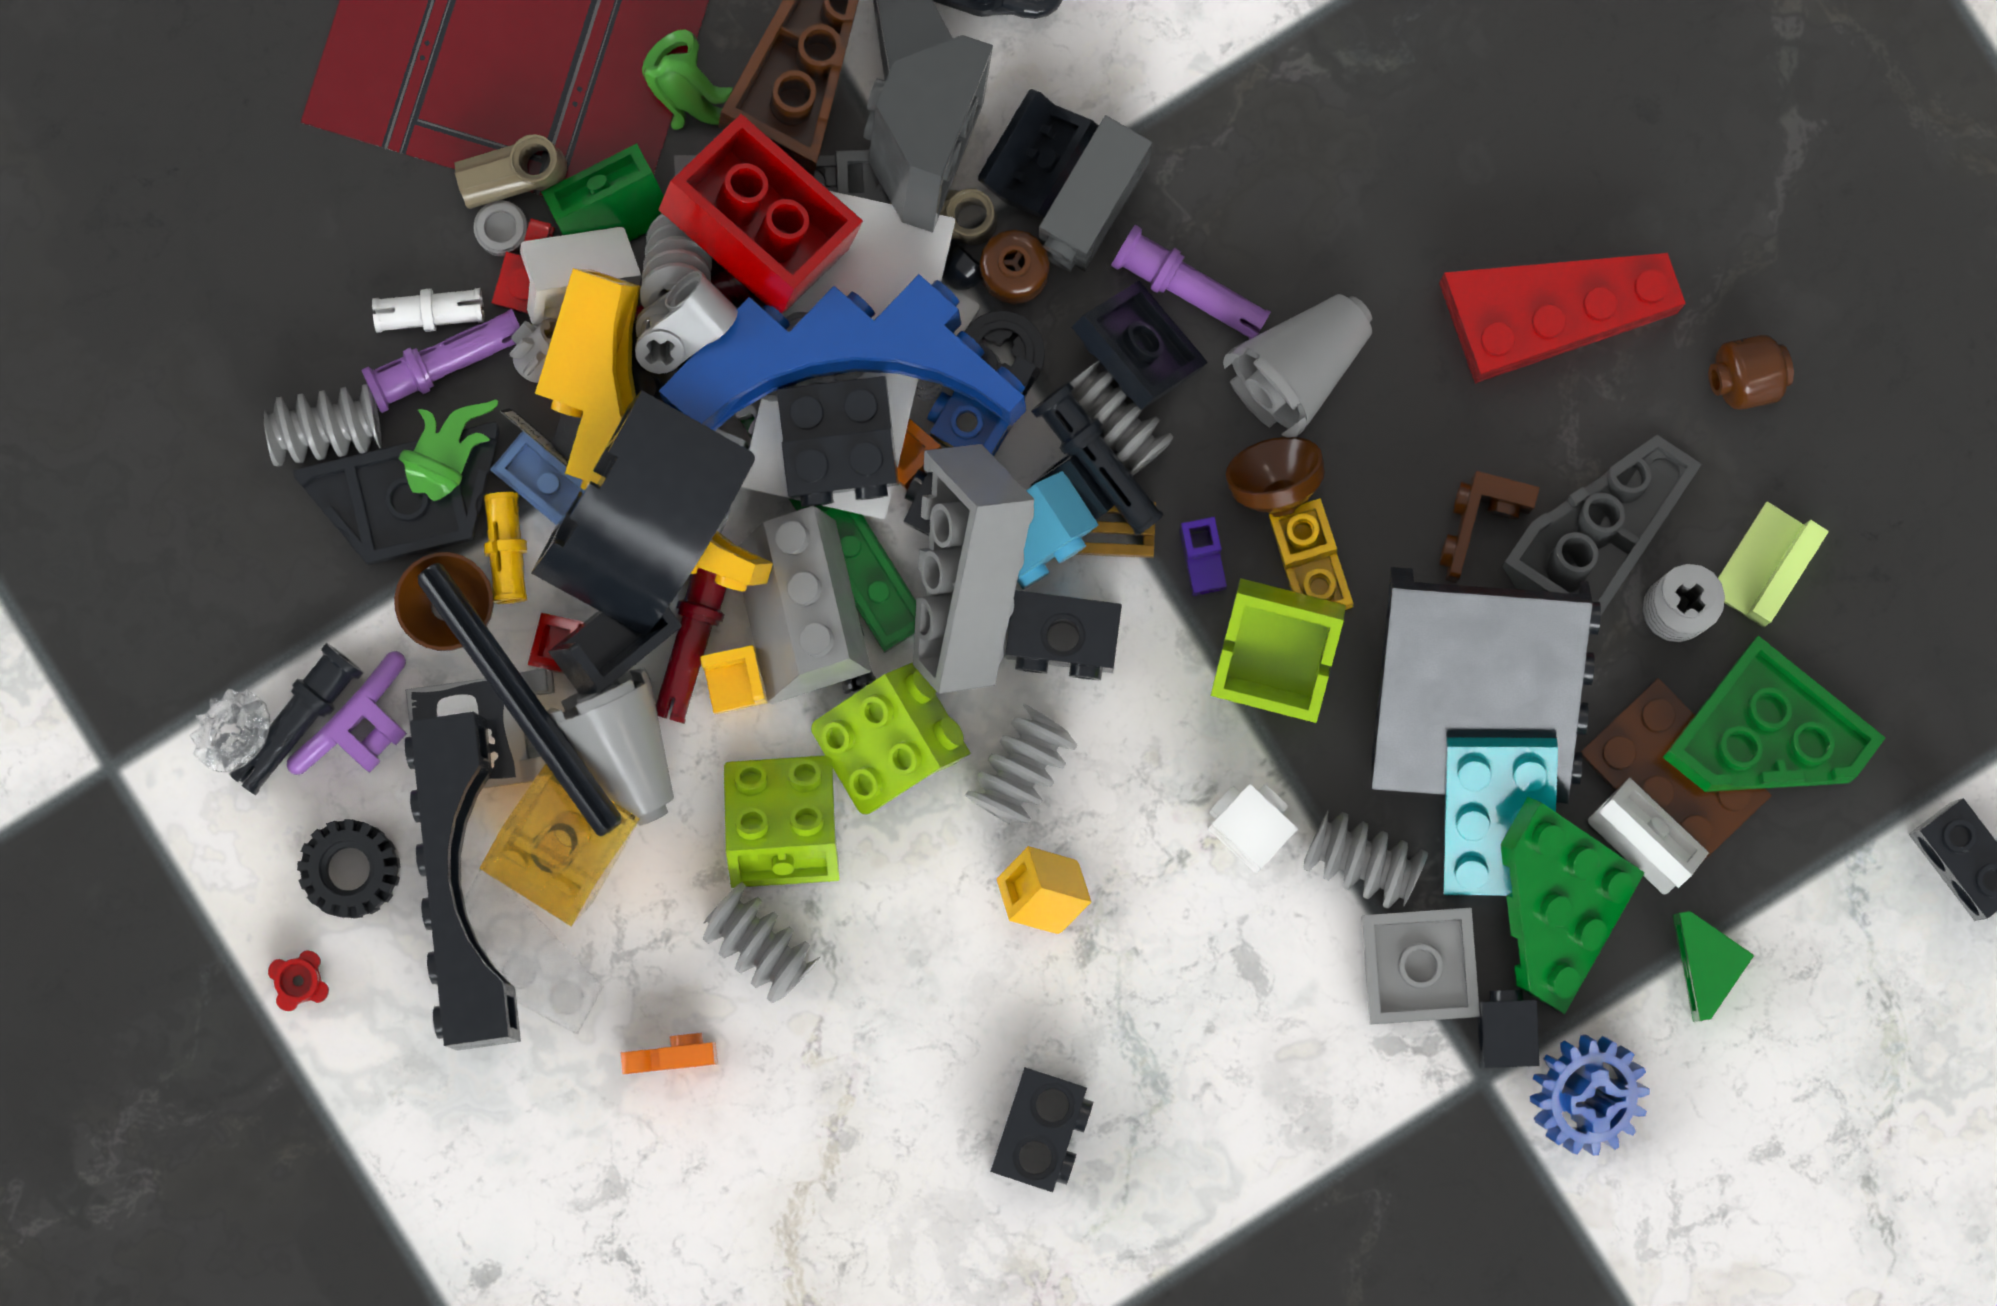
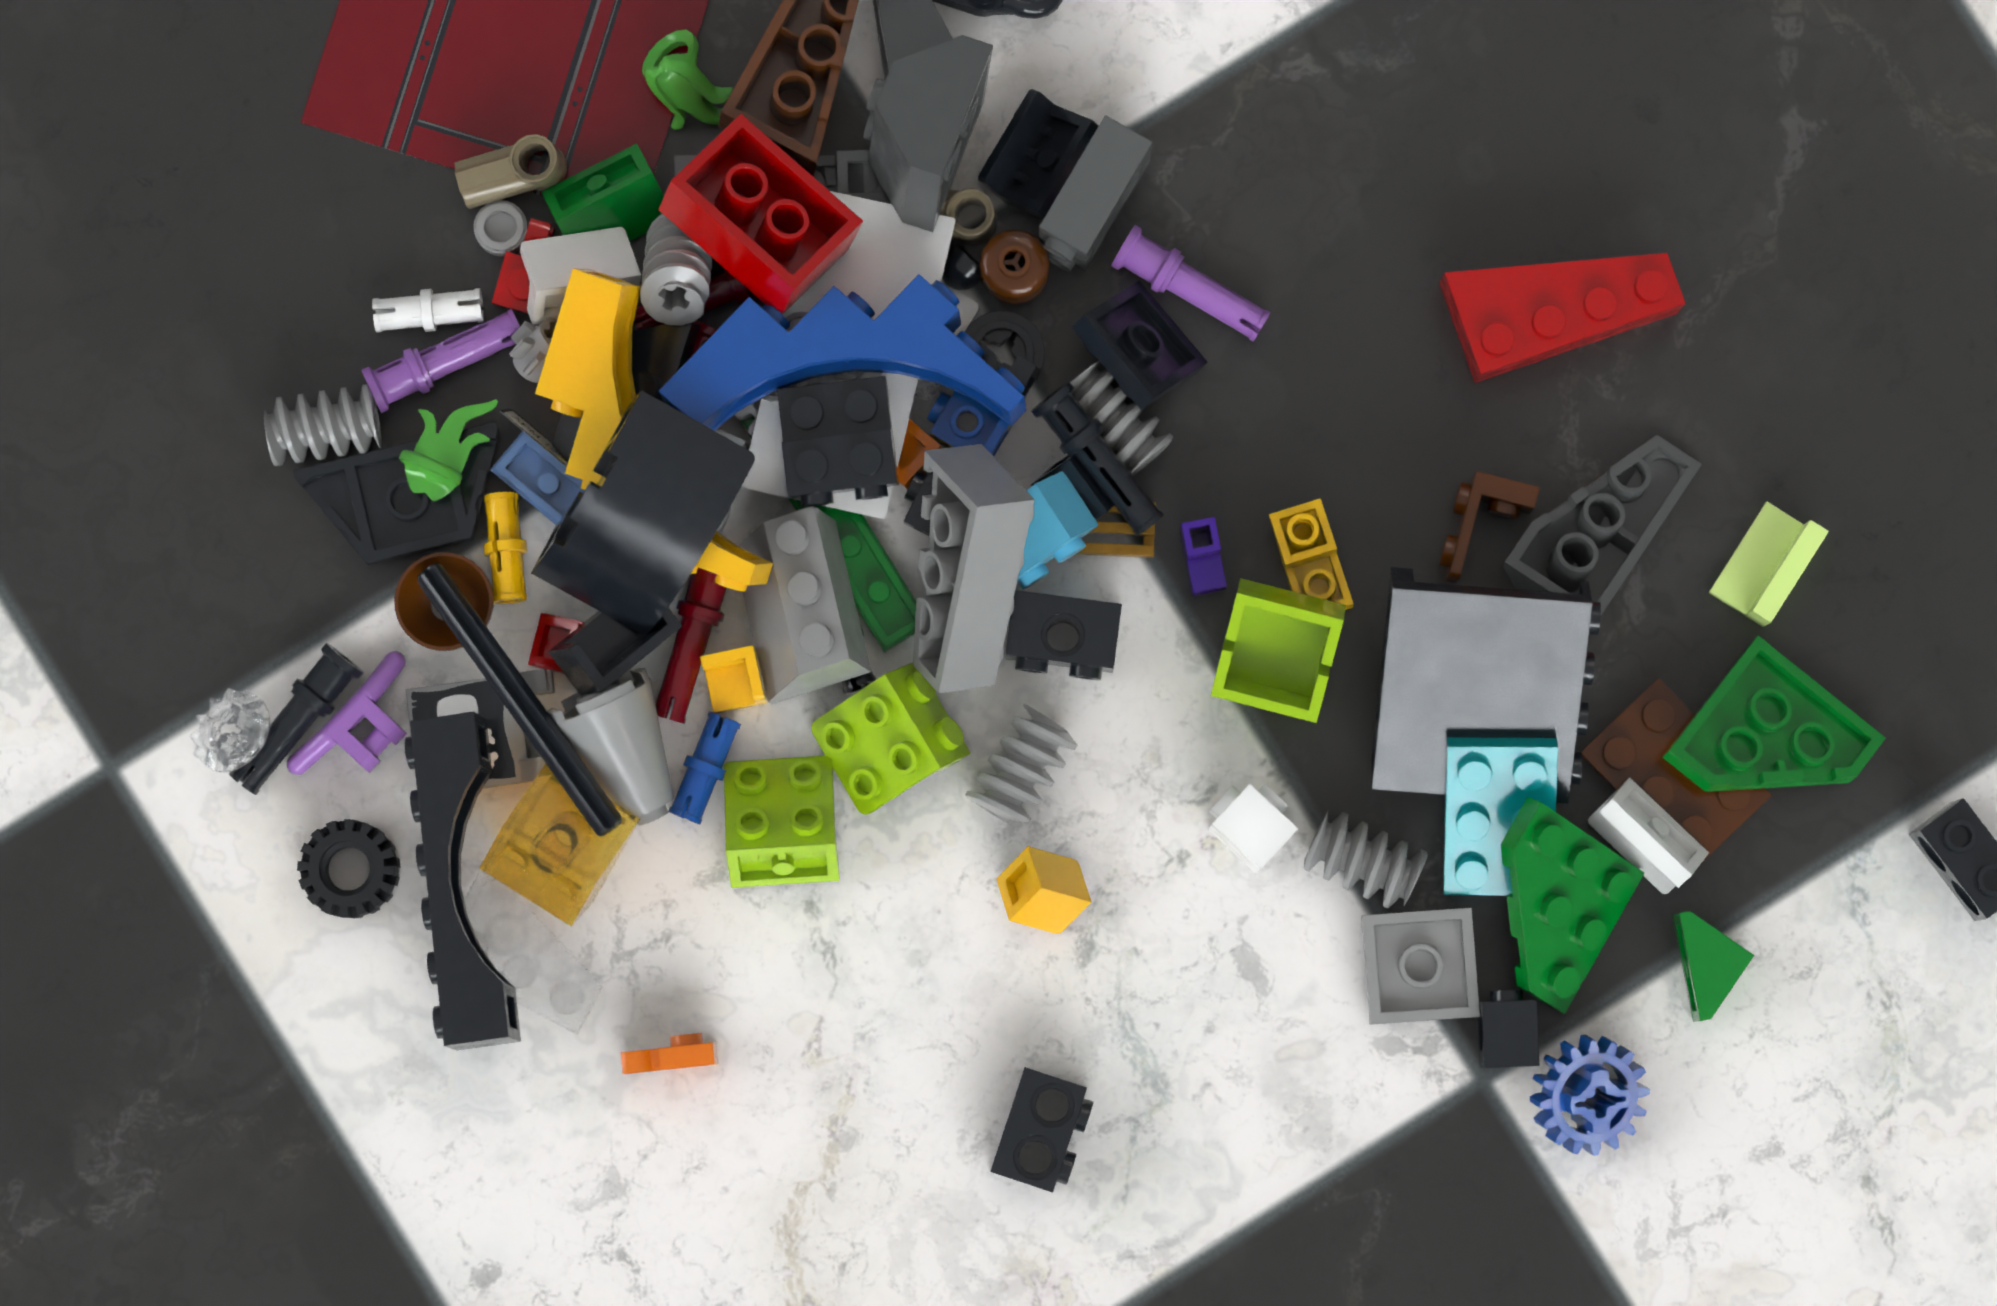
(284, 973): red plate -> none
(682, 323): light grey piece -> none
(704, 767): none -> blue pin
(757, 944): light grey piece -> none
(1276, 474): reddish brown piece -> none
(1299, 362): light grey cone -> none
(1703, 610): light grey piece -> none
(1751, 372): reddish brown head -> none

